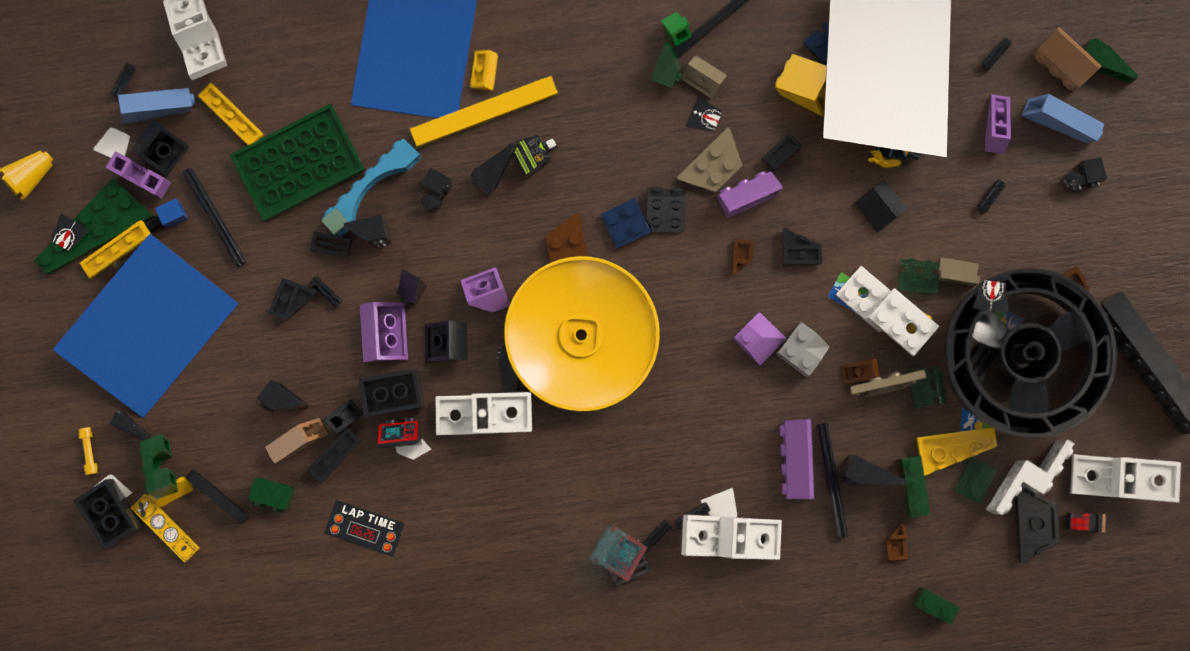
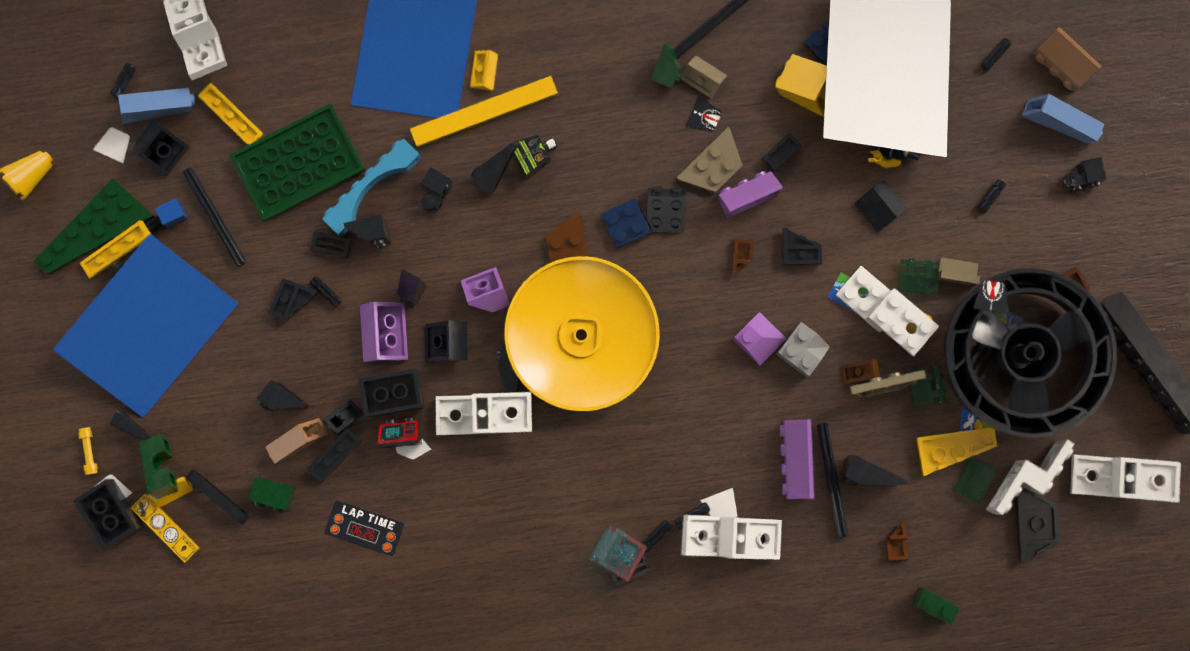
(68, 232): black sticker -> none
(138, 174): medium lavender arch -> none
(334, 221): sand green tile -> none
(676, 28): green brick -> none
(916, 496): dark green arch -> none
(998, 125): medium lavender slope -> none
(1086, 521): leg -> none
(1110, 61): dark green slope -> none

